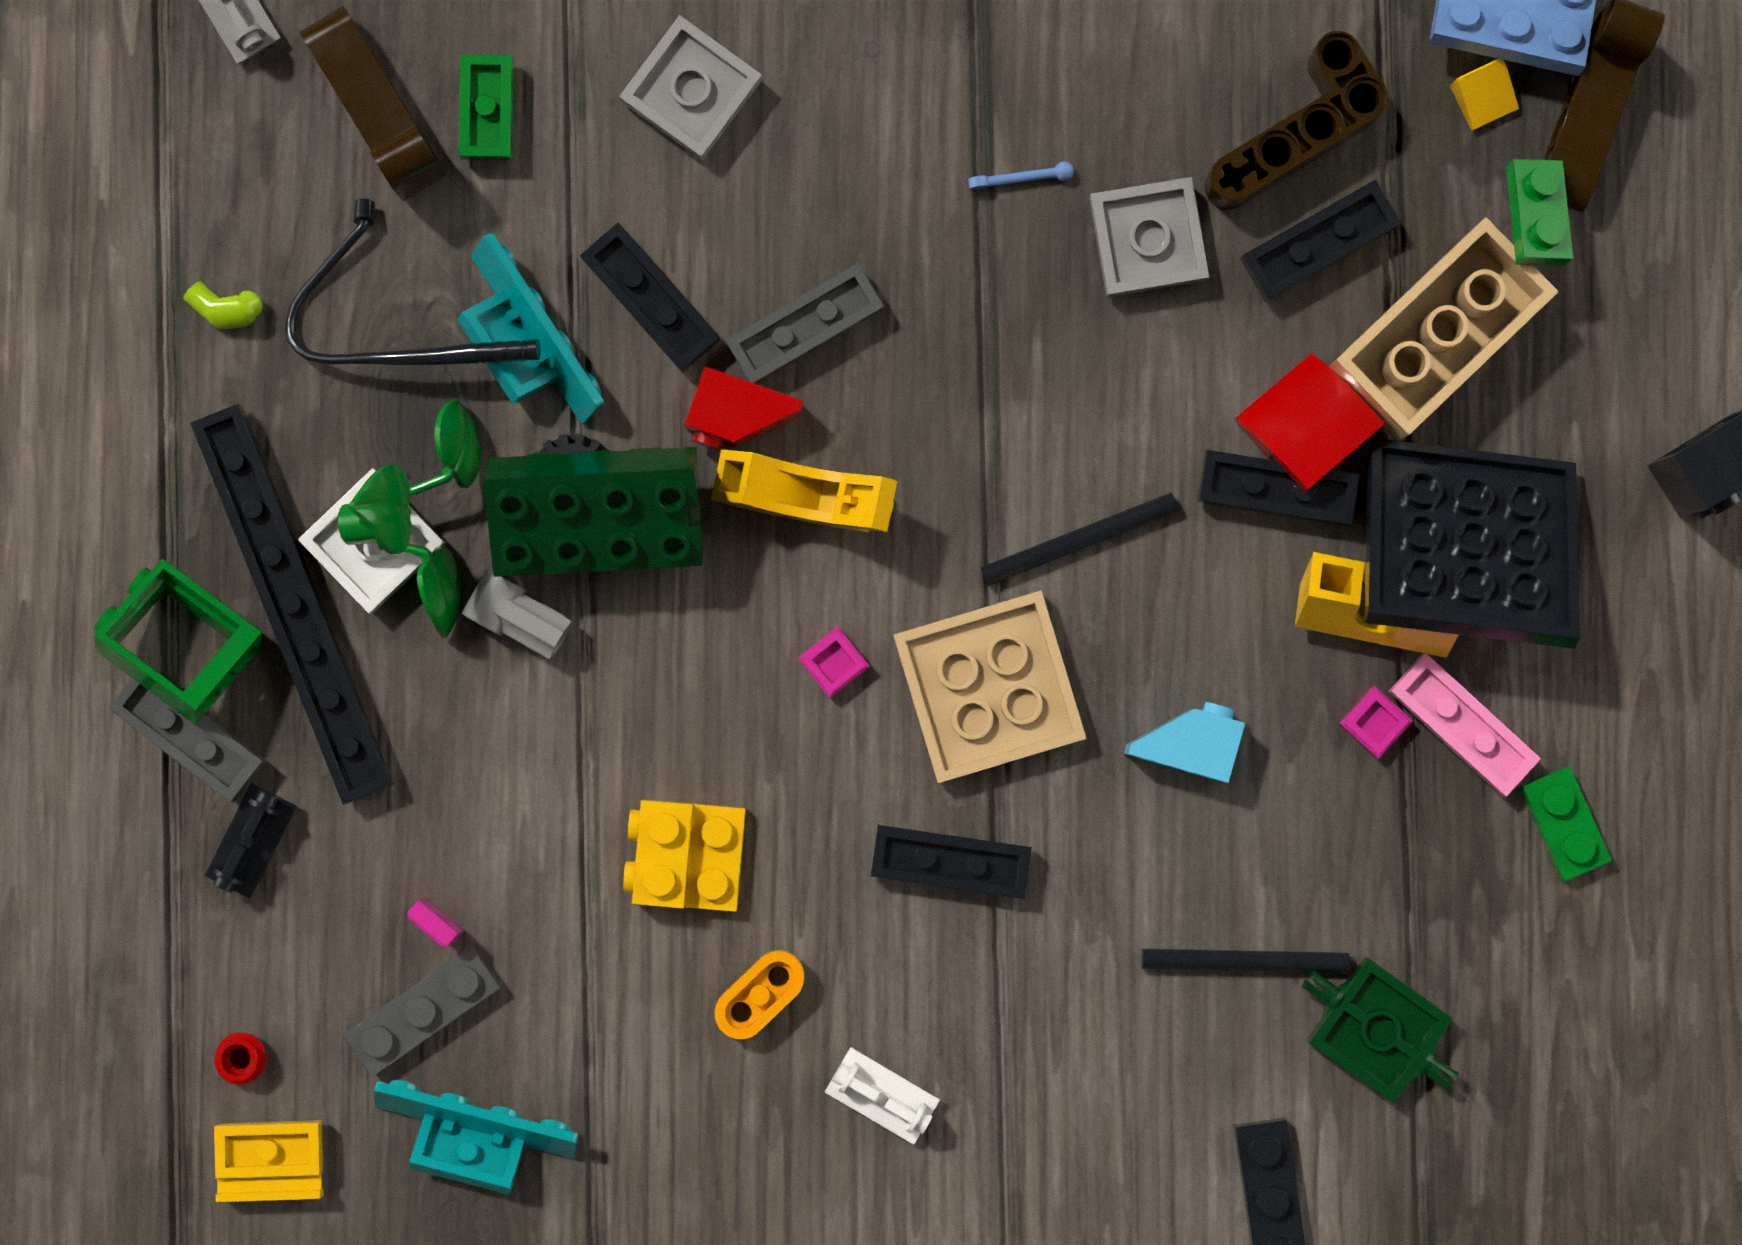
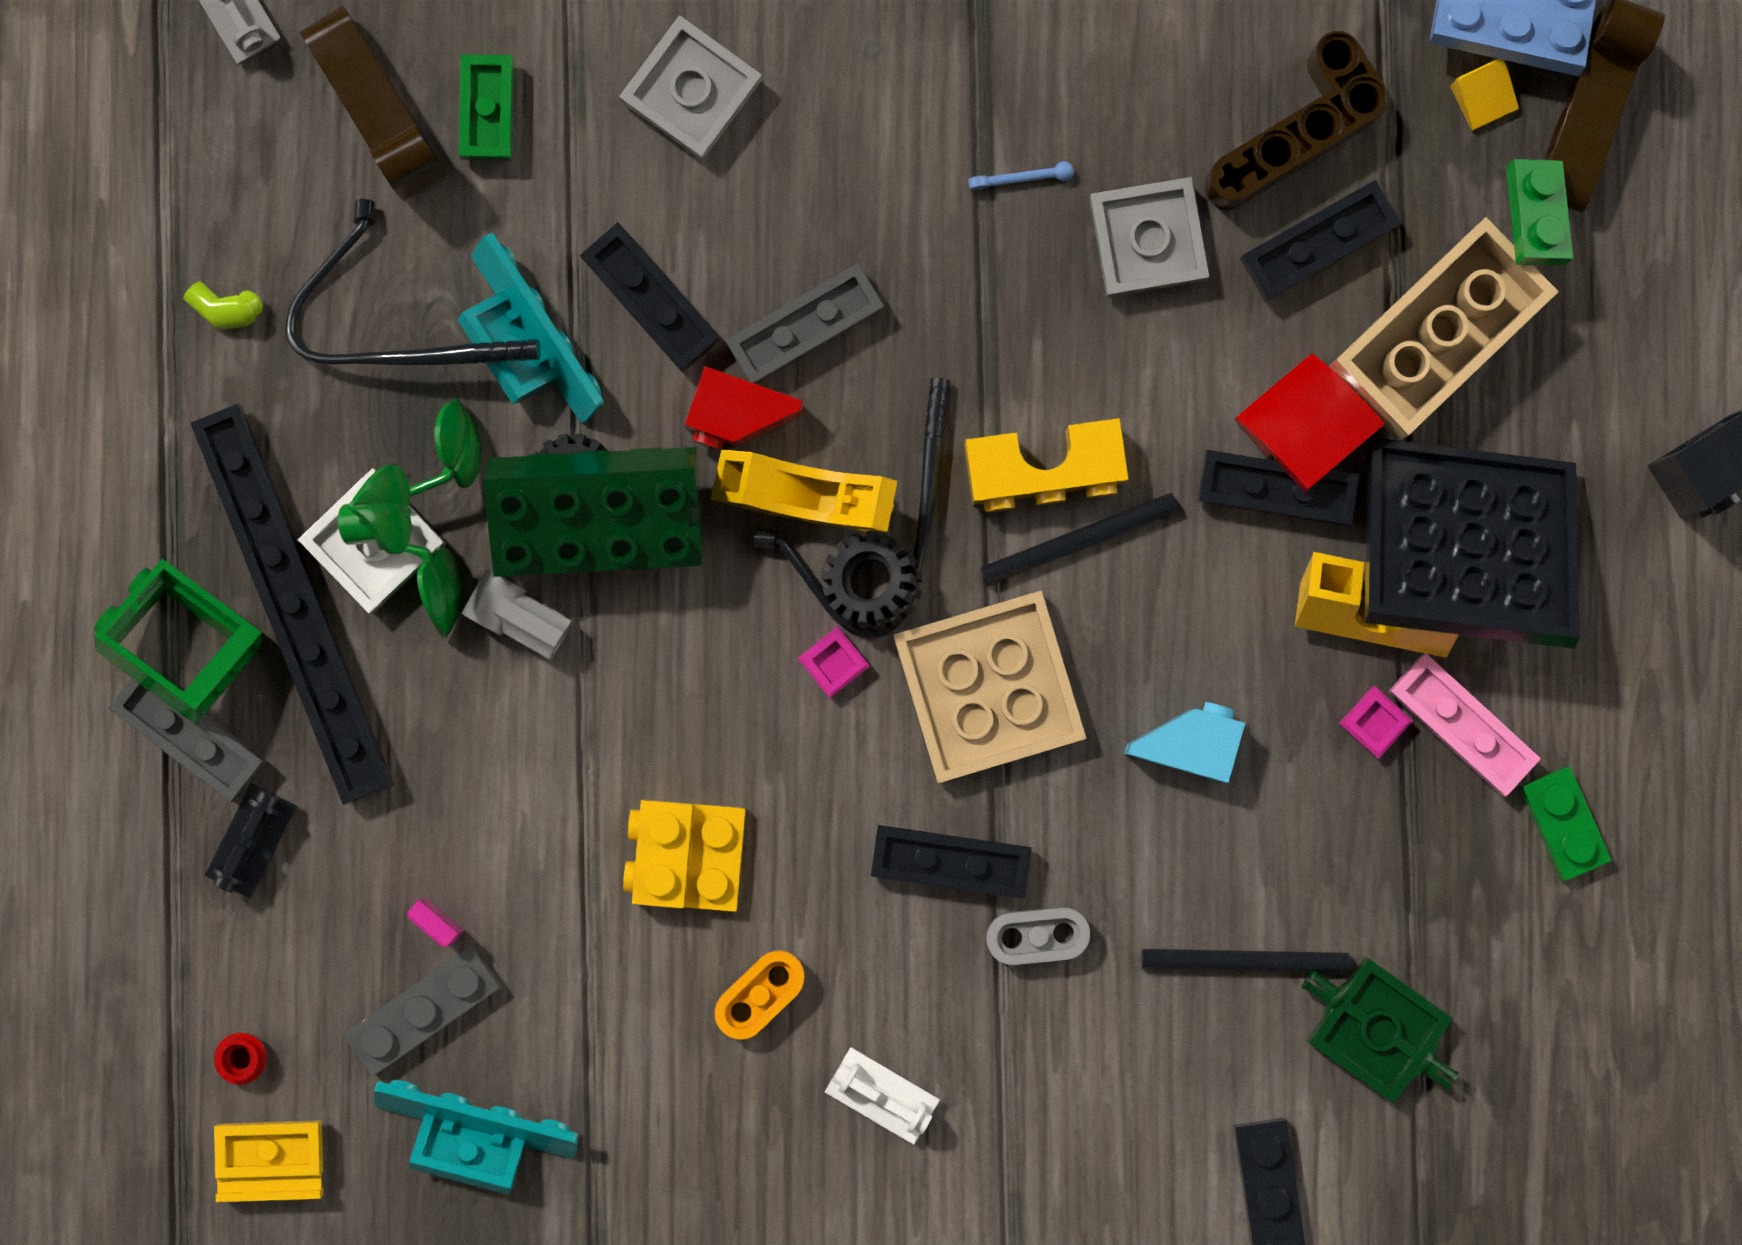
(848, 563): none -> black tyre
(931, 463): none -> black piece
(1037, 936): none -> light grey plate
(1092, 464): none -> yellow arch

